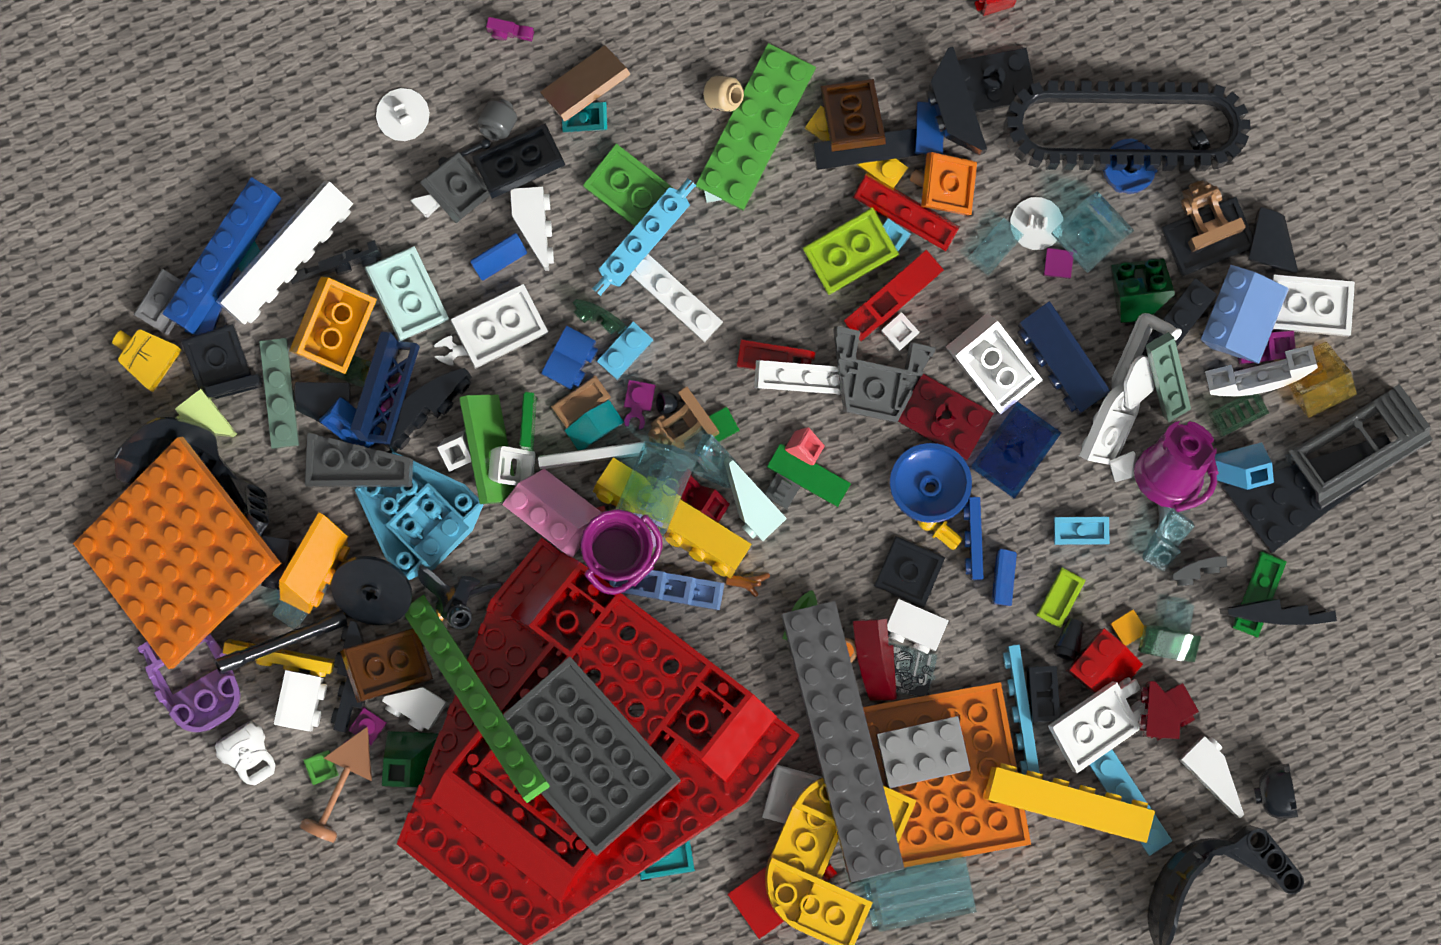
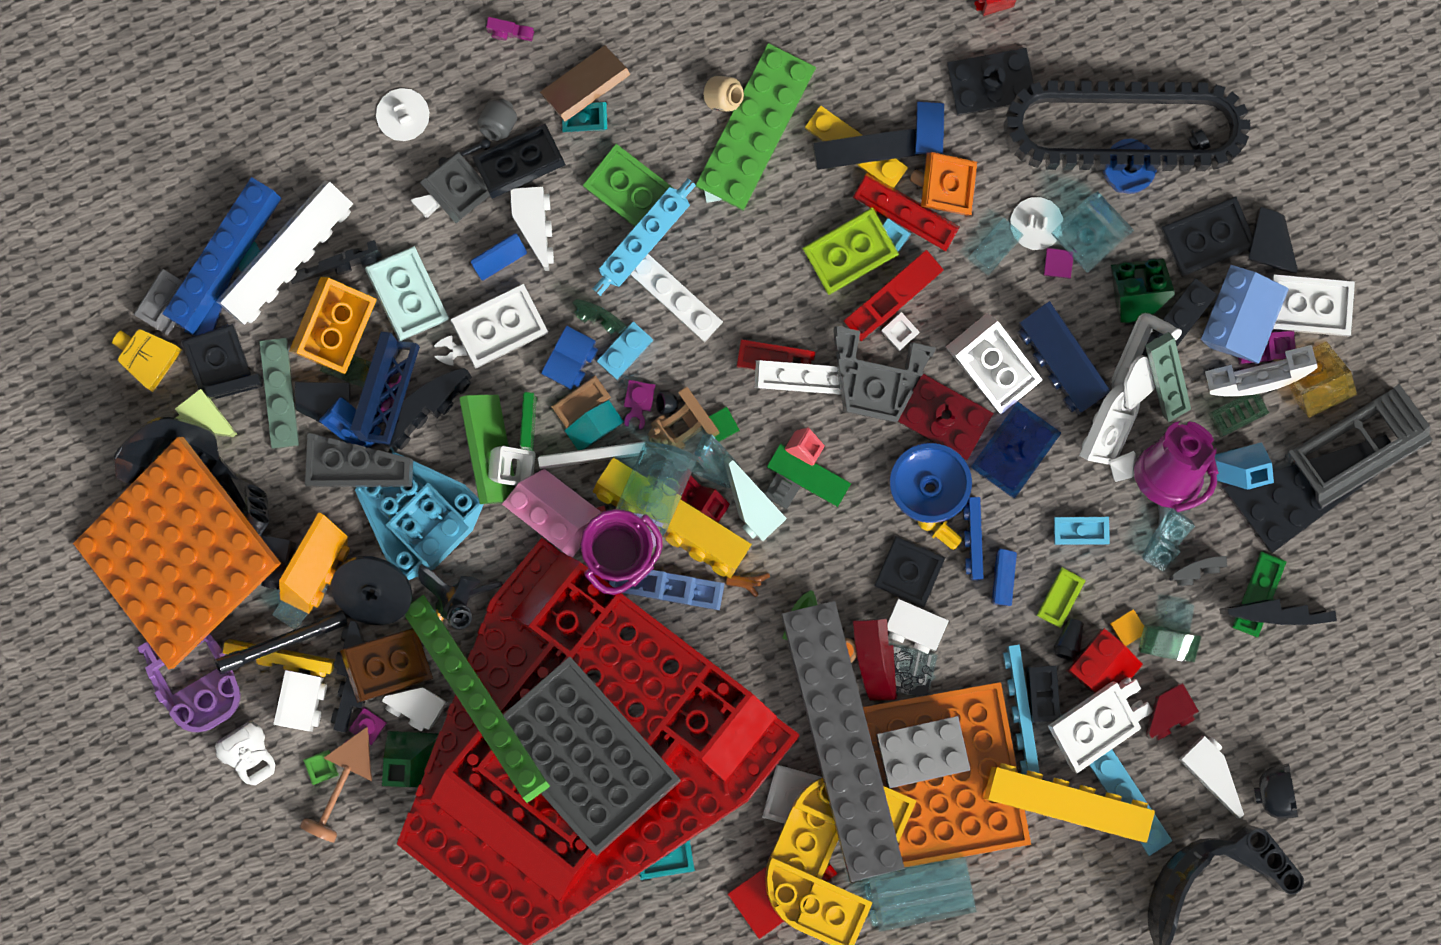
(455, 450): white brick -> none
(852, 115): reddish brown tile -> none
(954, 105): black wedge -> none
(1160, 715): dark red slope -> none
(1198, 196): medium nougat tile -> none

